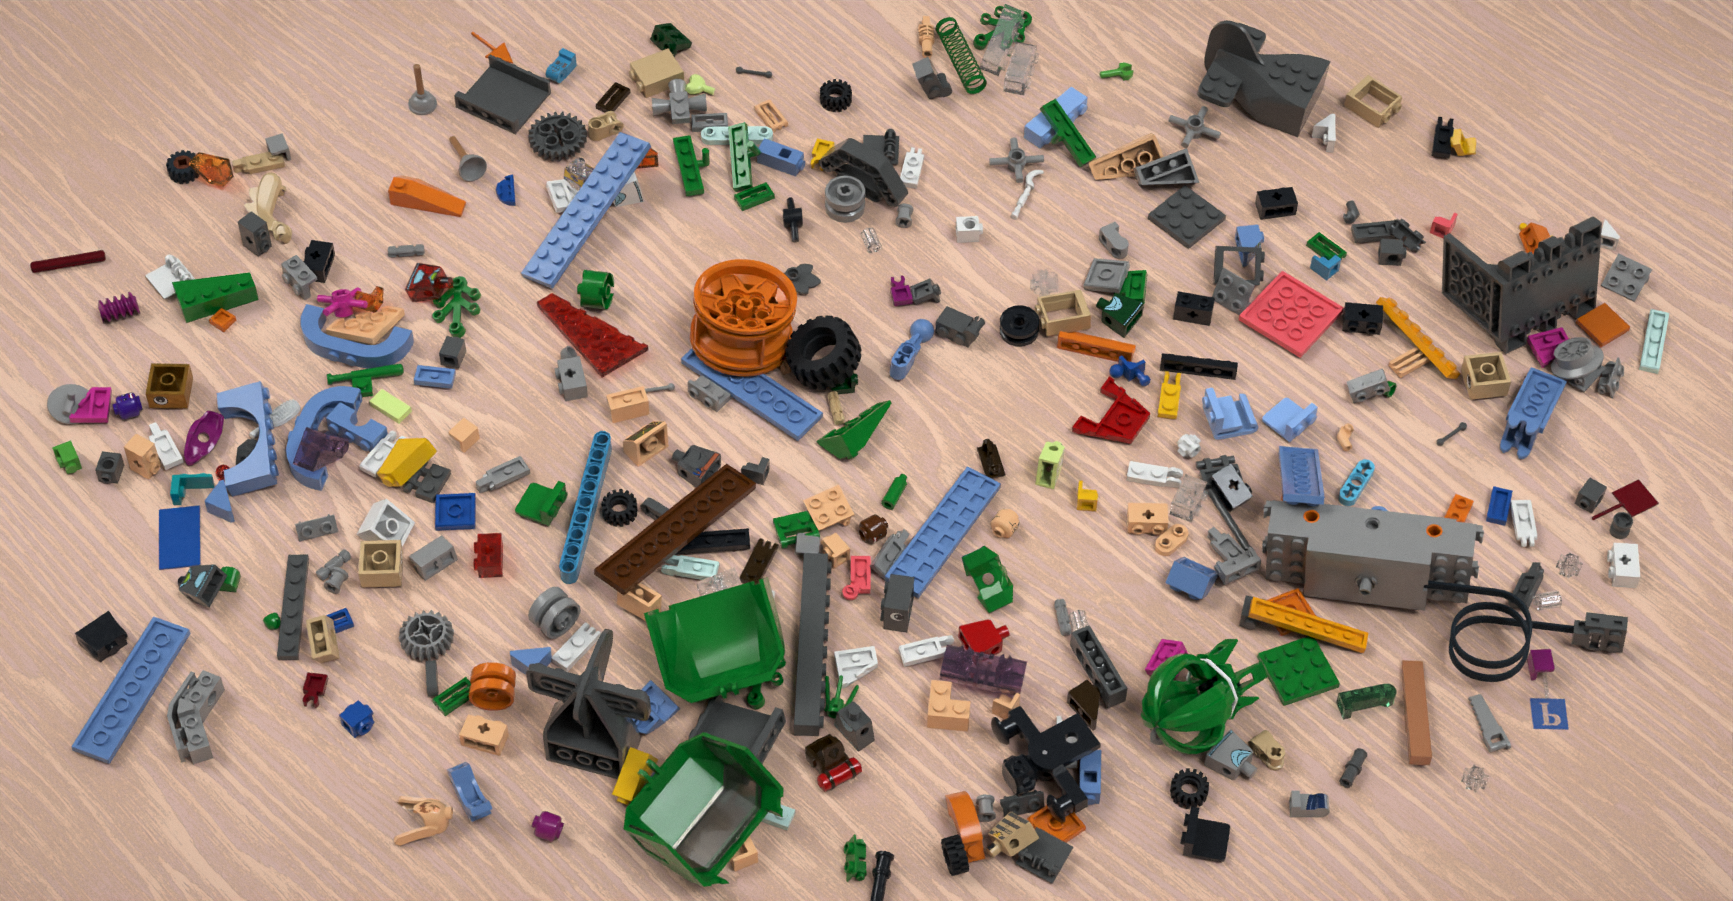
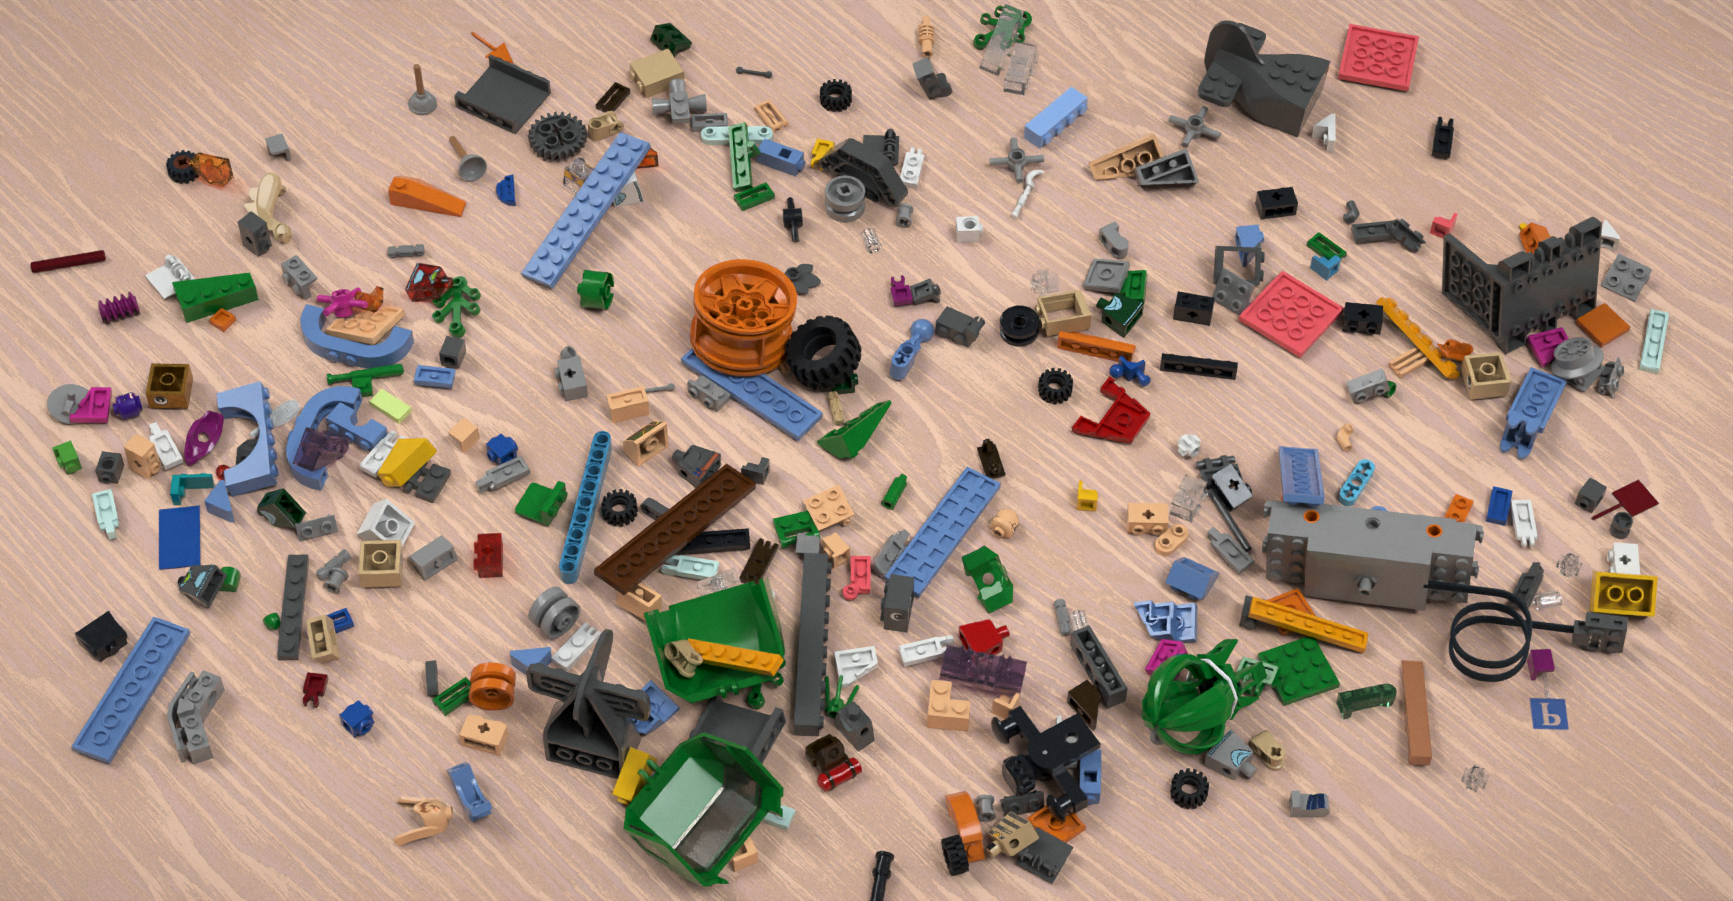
(106, 512): none -> light aqua hinge
(258, 163): tan hinge -> none
(281, 509): none -> dark green torso
(319, 258): black brick -> none
(420, 635): light grey gear -> none
(455, 511): blue tile -> none
(501, 449): none -> blue brick
(547, 826): magenta head -> none
(560, 194): white wing -> none
(561, 66): dark azure leg -> none
(593, 338): clear red wing -> none
(683, 656): none -> tan piece
(689, 165): green plate -> none
(697, 85): yellowish green rock -> none
(737, 657): none -> light orange plate
(853, 866): green hinge -> none
(873, 529): reddish brown head -> none
(951, 31): green piece -> none
(1052, 456): yellowish green torso -> none
(1055, 377): none -> black tyre
(1067, 133): green plate -> none
(1123, 71): bright green bar -> none
(1154, 475): white hinge -> none
(1169, 397): yellow hinge -> none
(1169, 620): none -> medium blue slope
(1186, 217): dark grey plate -> none
(1204, 837): black bracket -> none
(1227, 417): light blue piece -> none
(1238, 566): light grey hinge -> none
(1271, 670): none -> green hinge
(1289, 418): light blue bracket -> none
(1353, 767): dark grey pin -> none
(1378, 57): none -> coral plate
(1380, 91): tan window -> none
(1391, 252): dark grey brick -> none
(1455, 349): none -> orange hinge
(1462, 426): dark grey hinge -> none
(1463, 145): yellow bracket -> none
(1488, 725): light grey piece -> none
(1623, 593): none -> yellow brick

